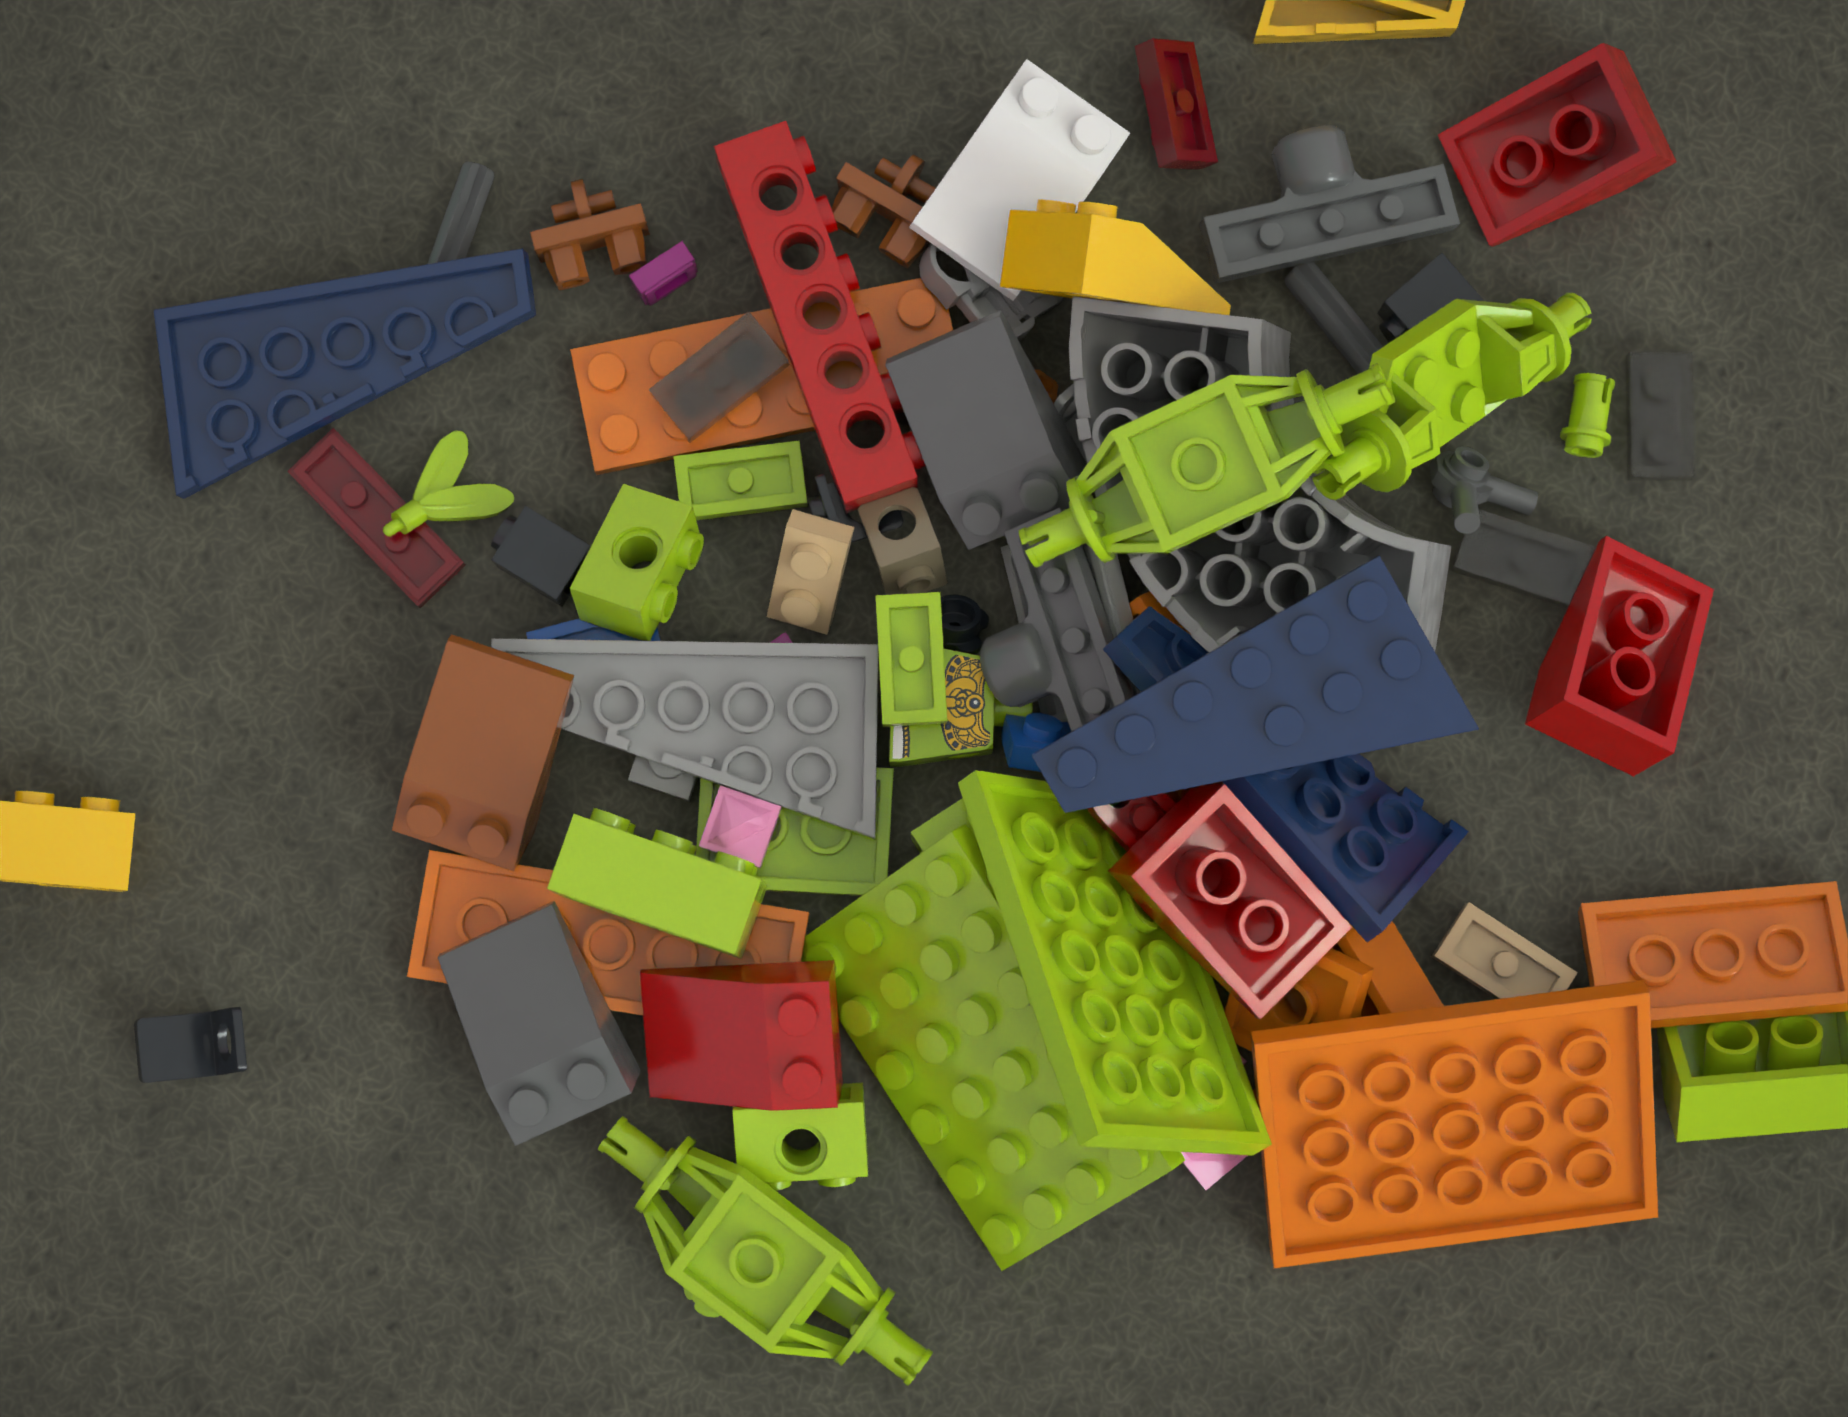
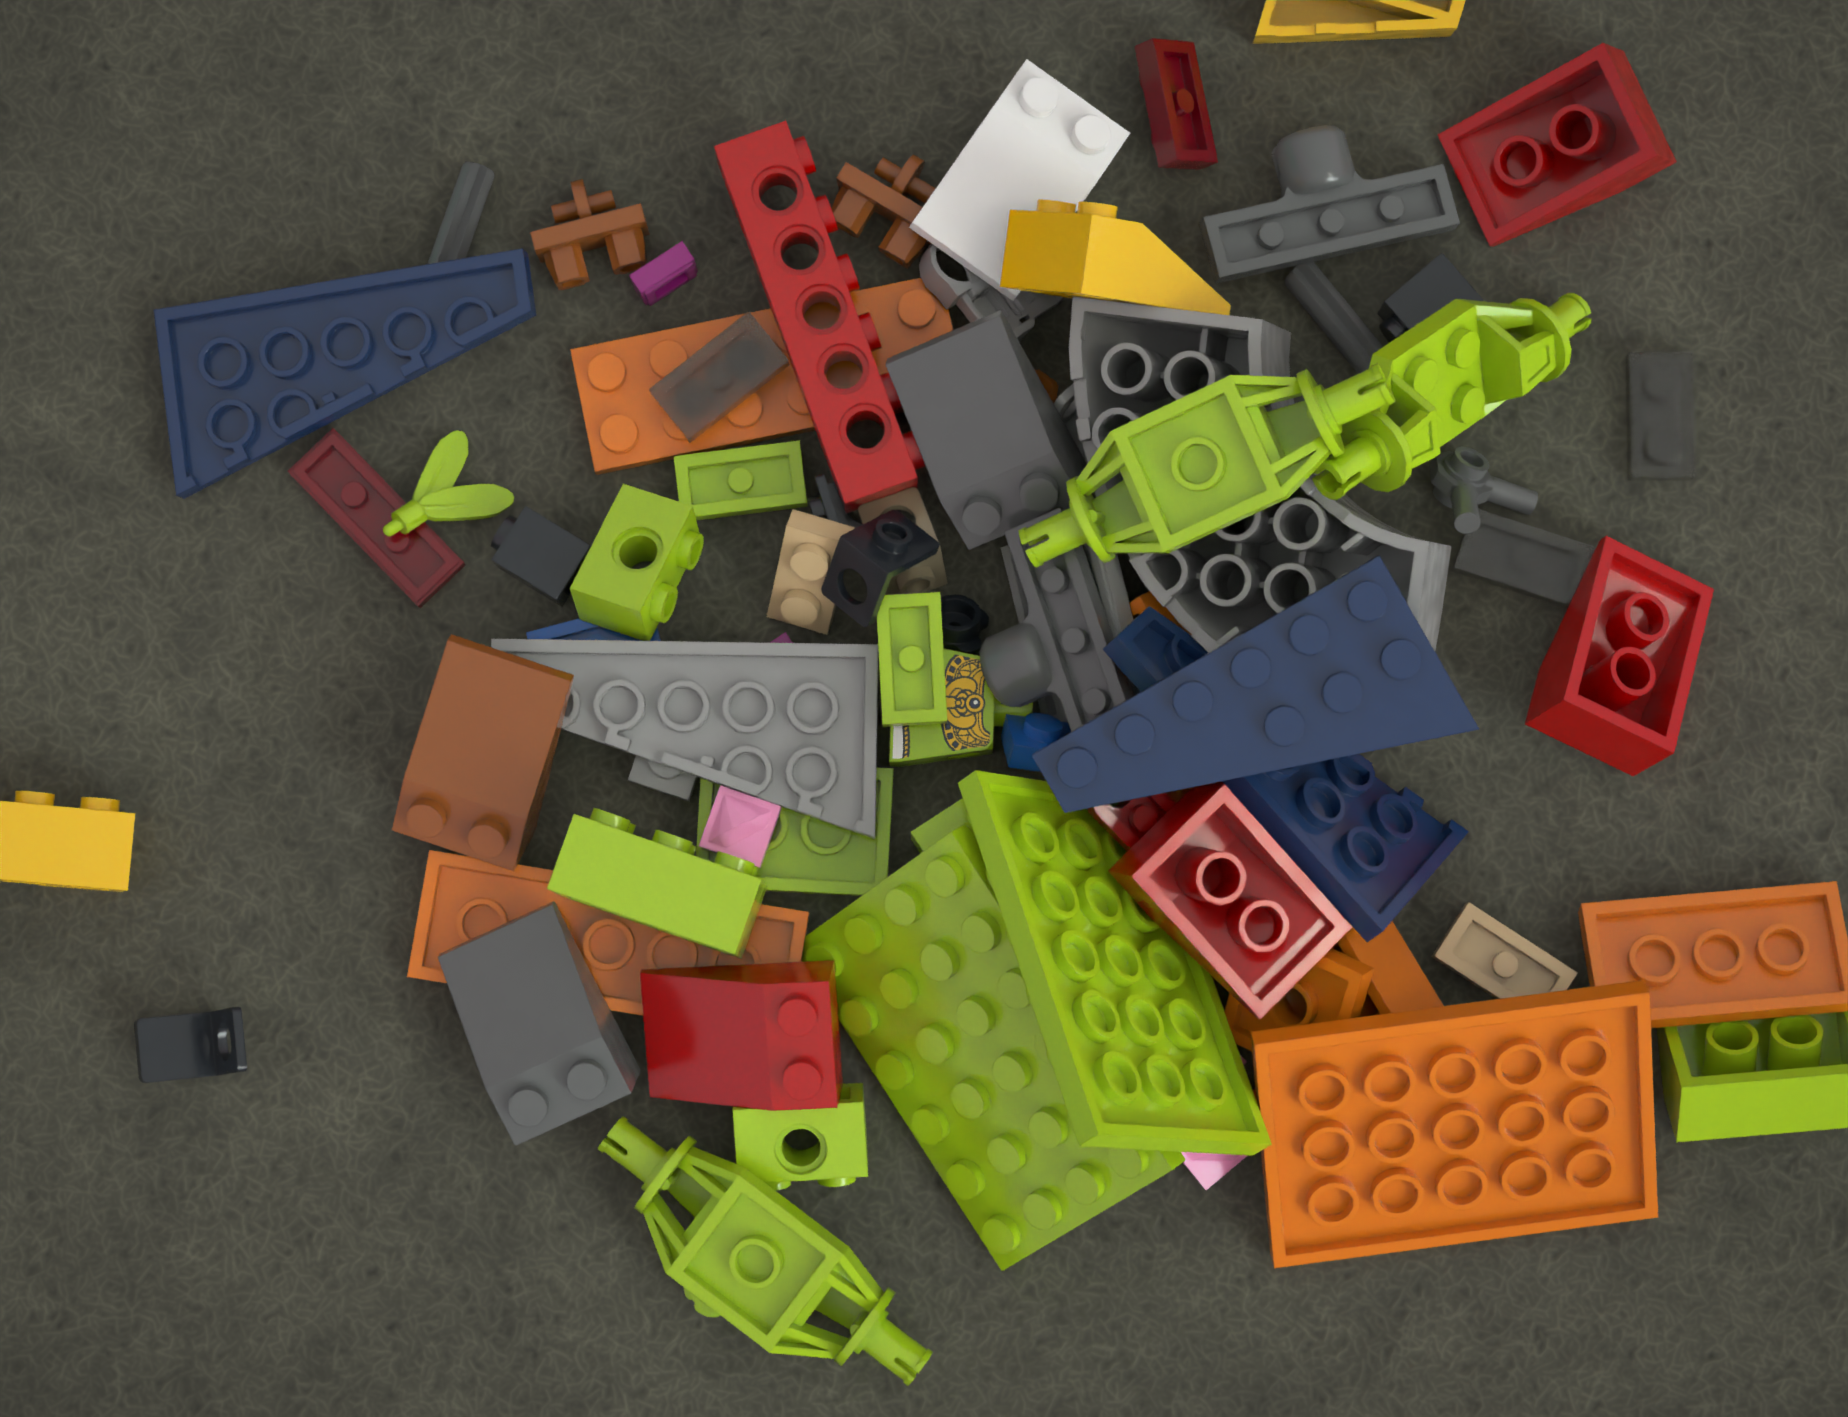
(877, 553): none -> black bracket
(1588, 416): lime pin -> none

